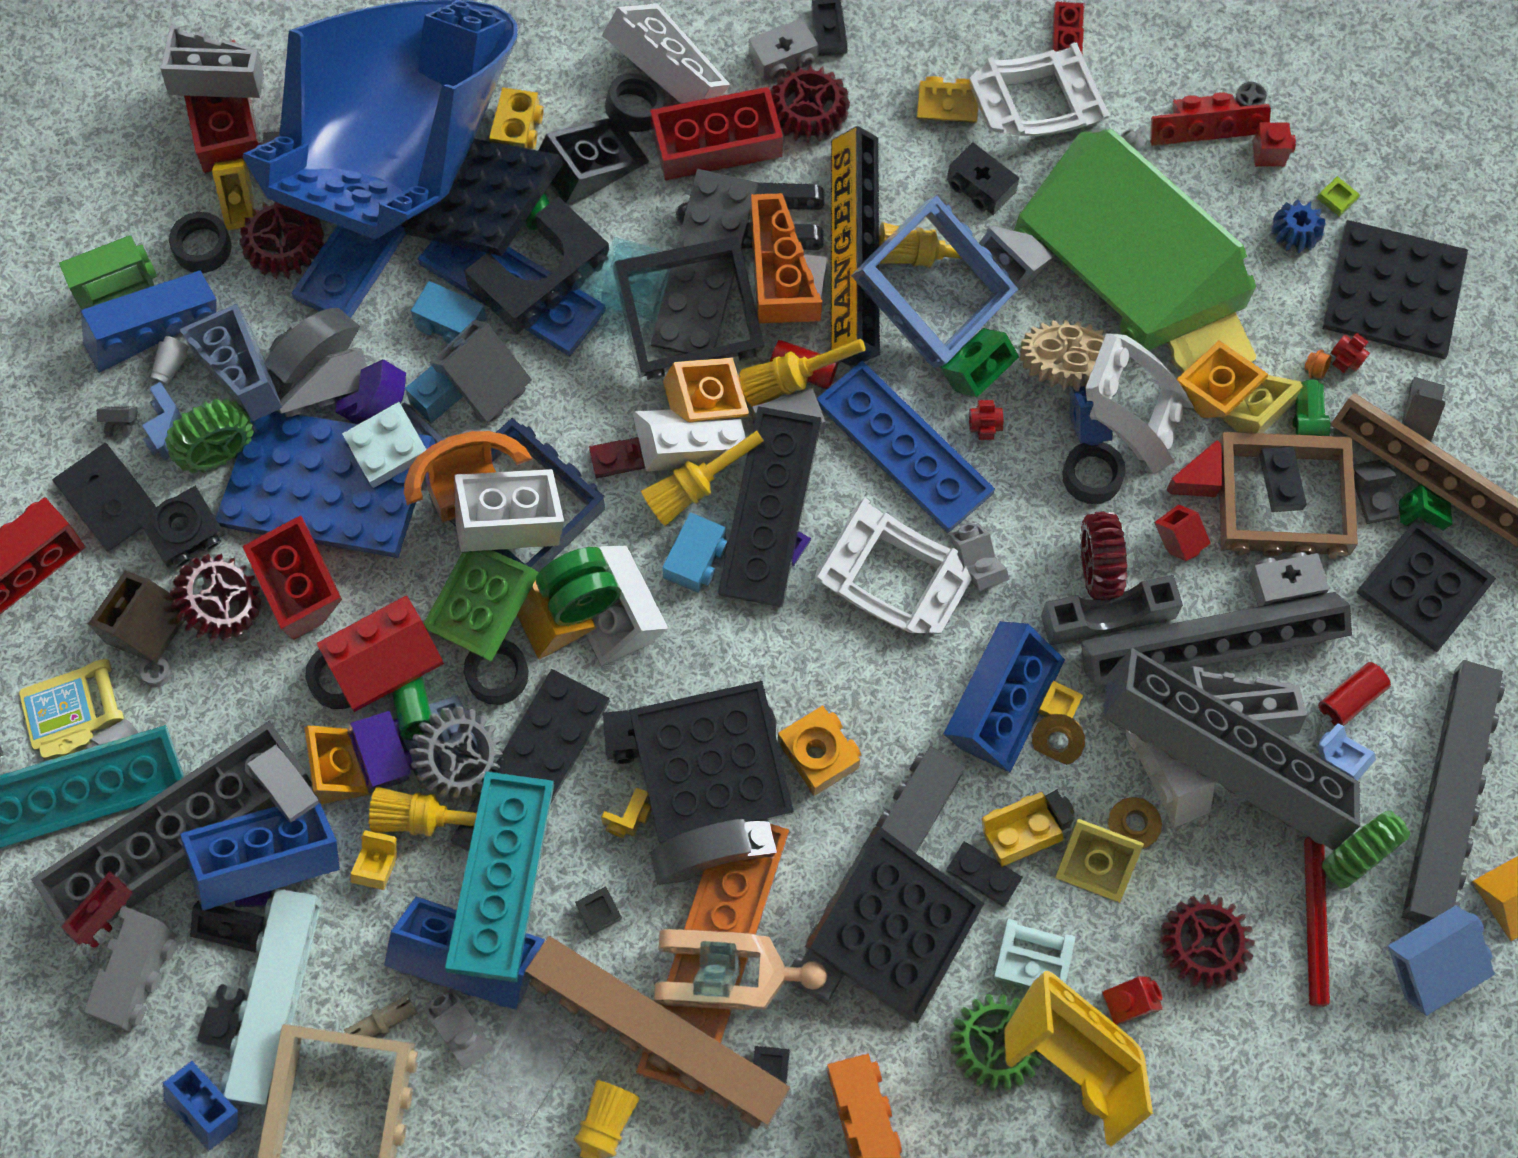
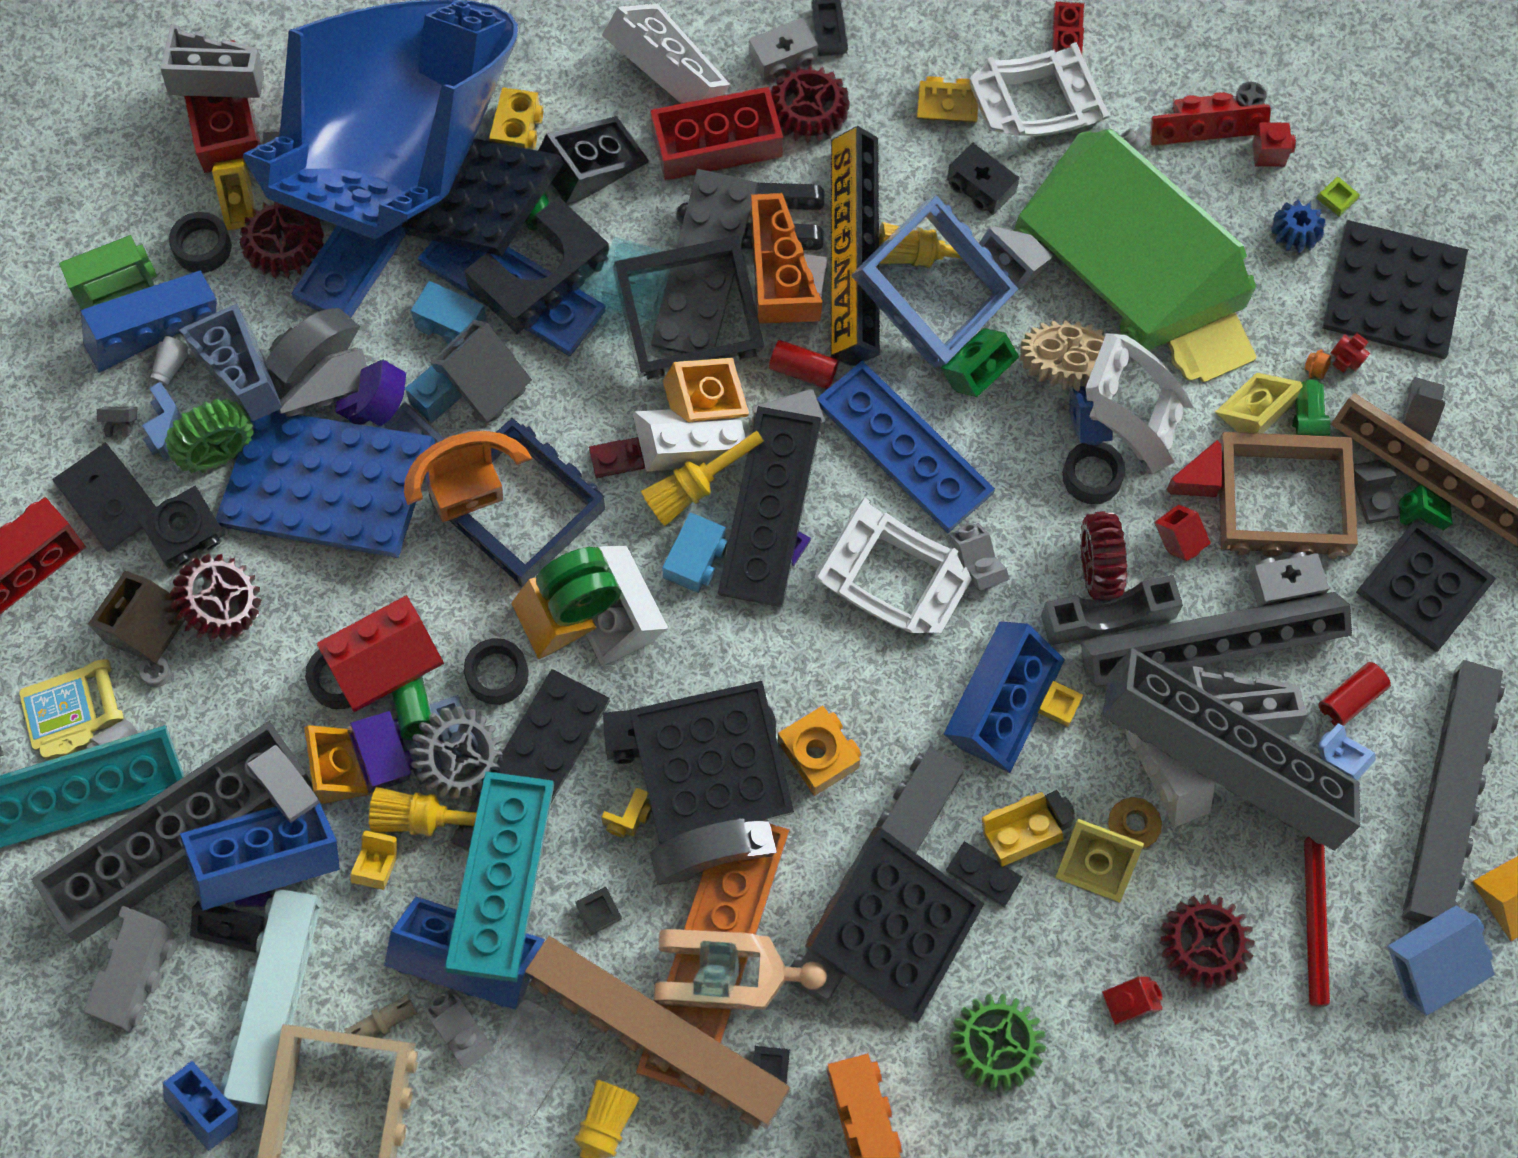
(96, 910): dark red plate -> none
(222, 1023): black plate -> none
(293, 577): red slope -> none
(385, 444): light aqua plate -> none
(480, 601): bright green plate -> none
(507, 510): white slope -> none
(637, 85): black tyre -> none
(788, 373): yellow piece -> none
(986, 419): red gear -> none
(1022, 965): light aqua plate -> none
(1063, 724): pearl gold piece -> none
(1085, 1048): yellow windscreen -> none
(1220, 381): light orange slope -> none
(1282, 479): black plate -> none
(1365, 849): bright green gear -> none

